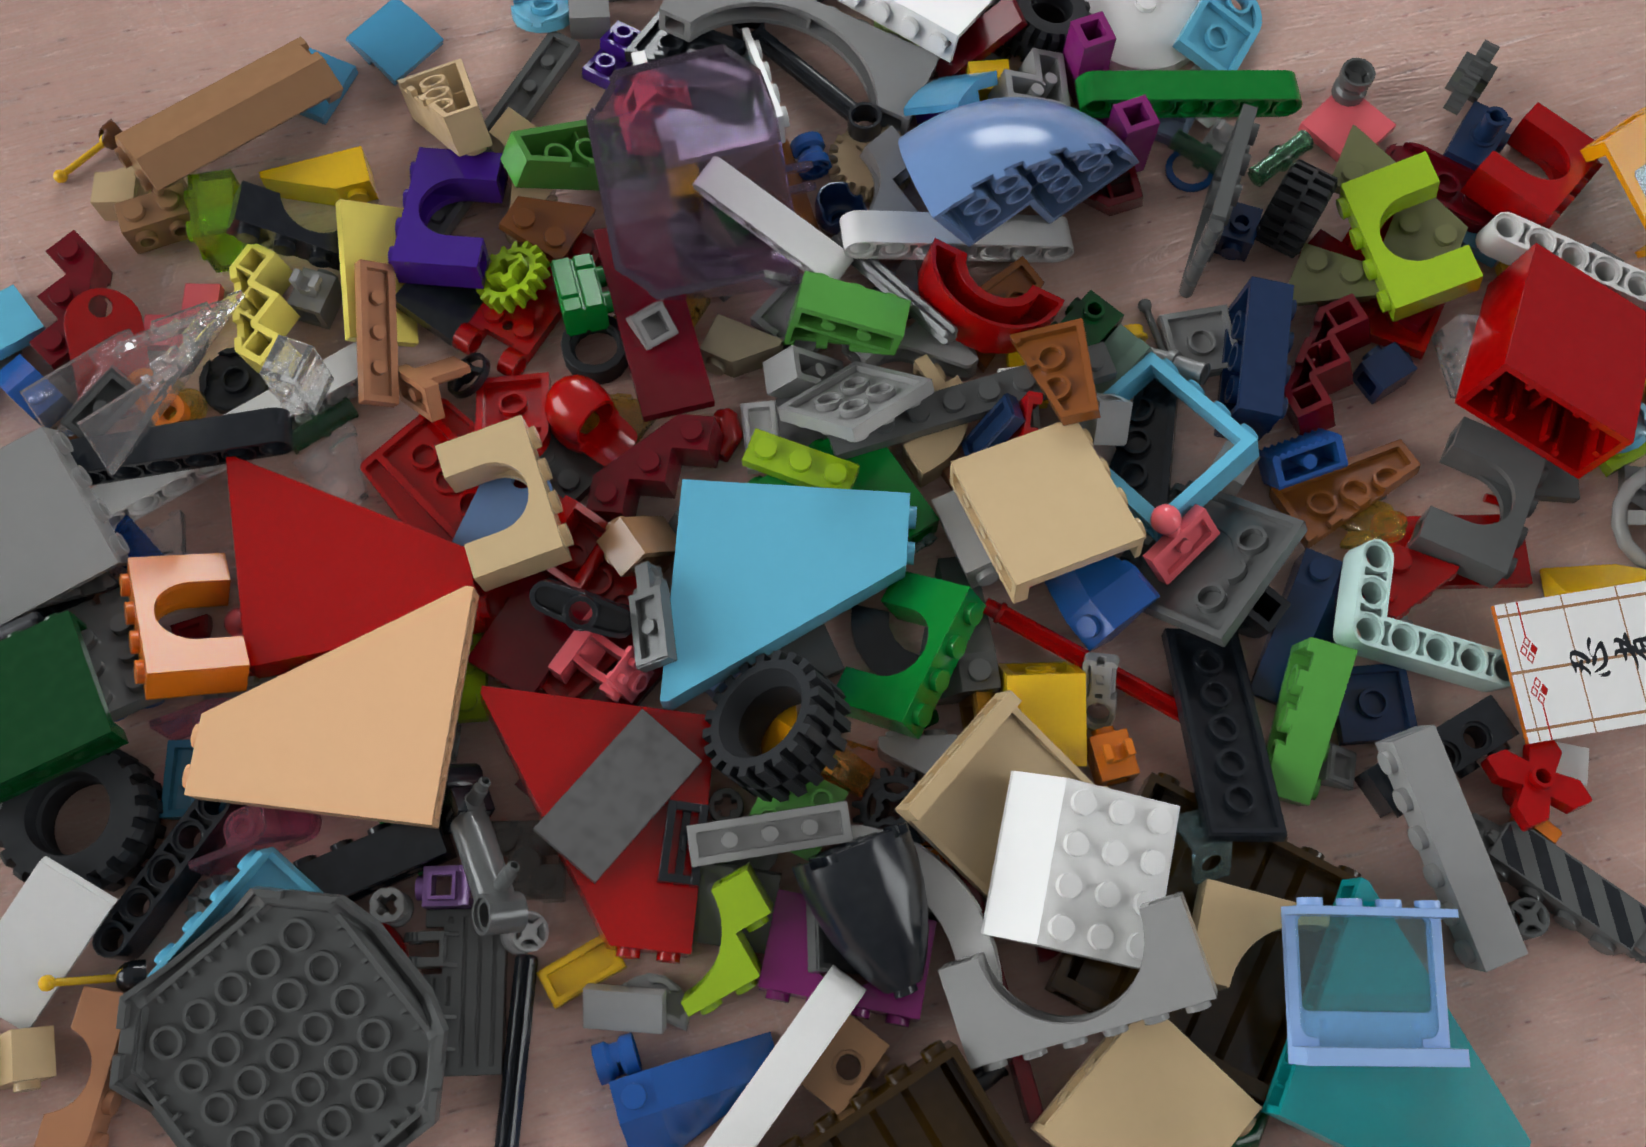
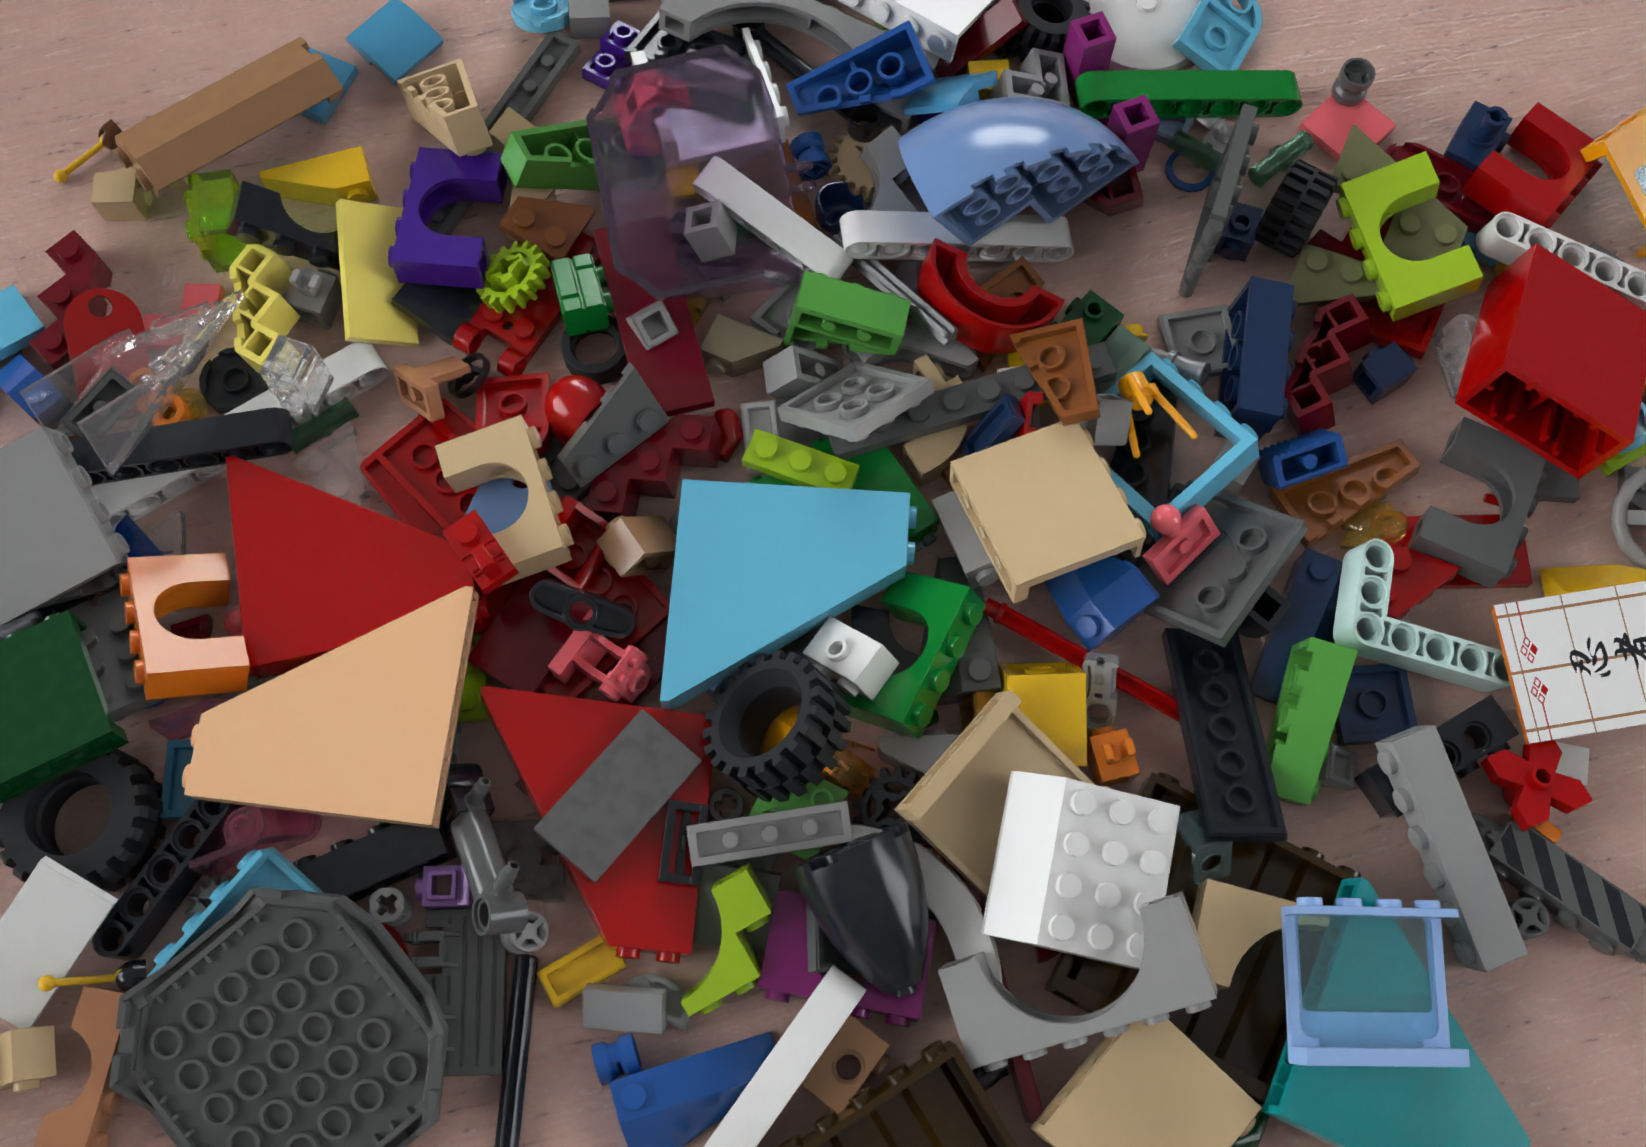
(154, 221): medium nougat brick -> none
(376, 334): nougat plate -> none
(480, 552): none -> red hinge
(619, 425): none -> dark grey wing
(651, 619): dark grey hinge -> none
(710, 231): none -> light grey brick
(851, 659): none -> white brick
(869, 74): none -> blue wedge
(1138, 390): none -> light orange plant
(1145, 306): dark grey hinge -> none
(1471, 77): dark grey gear -> none

